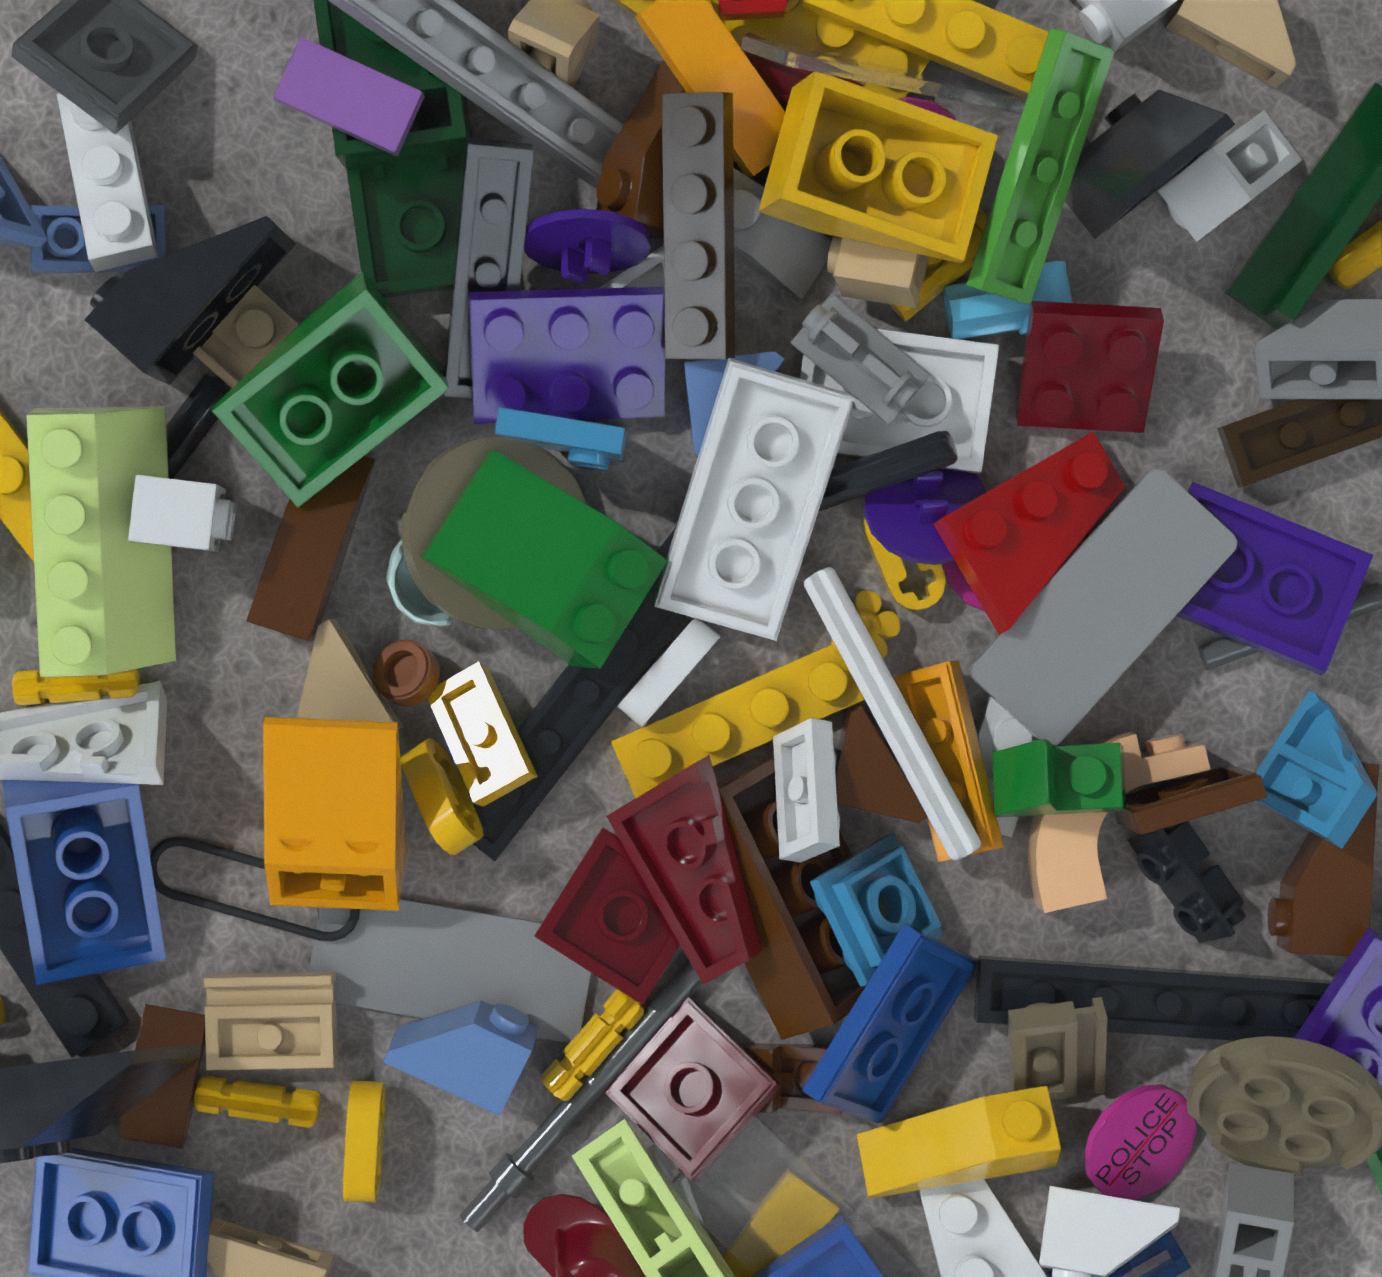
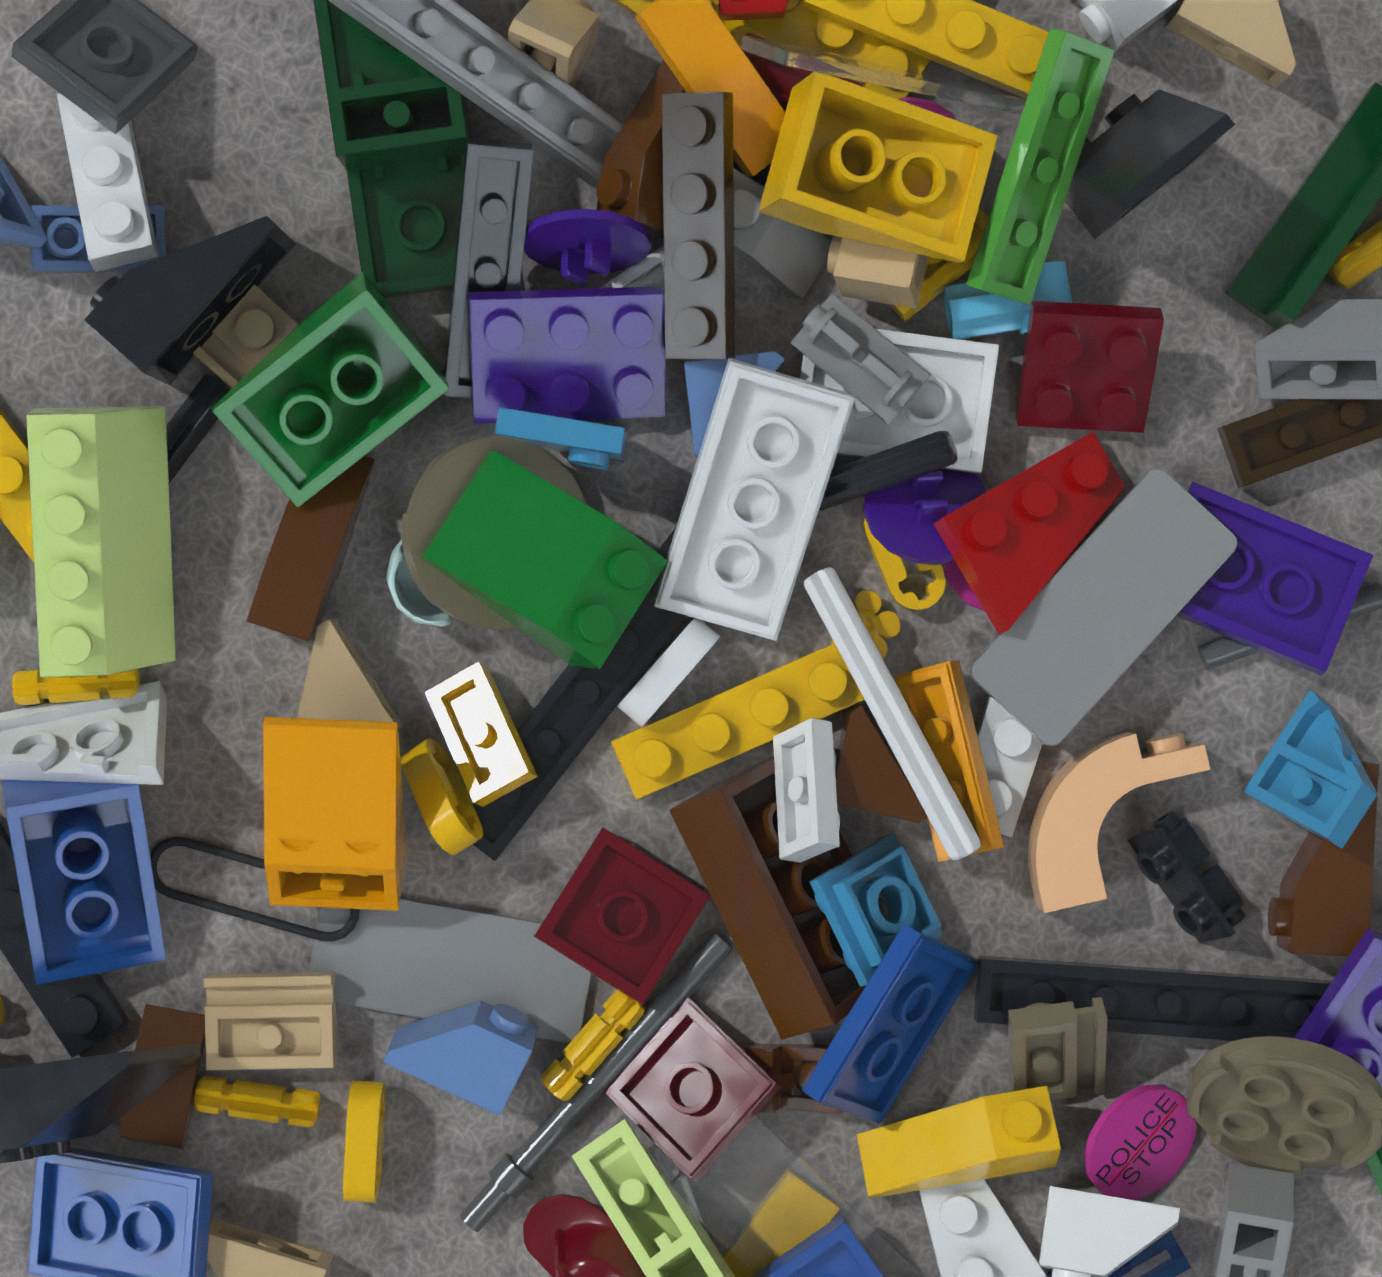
(180, 513): white slope -> none
(349, 96): medium lavender tile -> none
(406, 673): dark orange tile -> none
(691, 868): dark red wing -> none
(1058, 779): green slope -> none
(1190, 798): reddish brown tile -> none
(1229, 176): white slope -> none

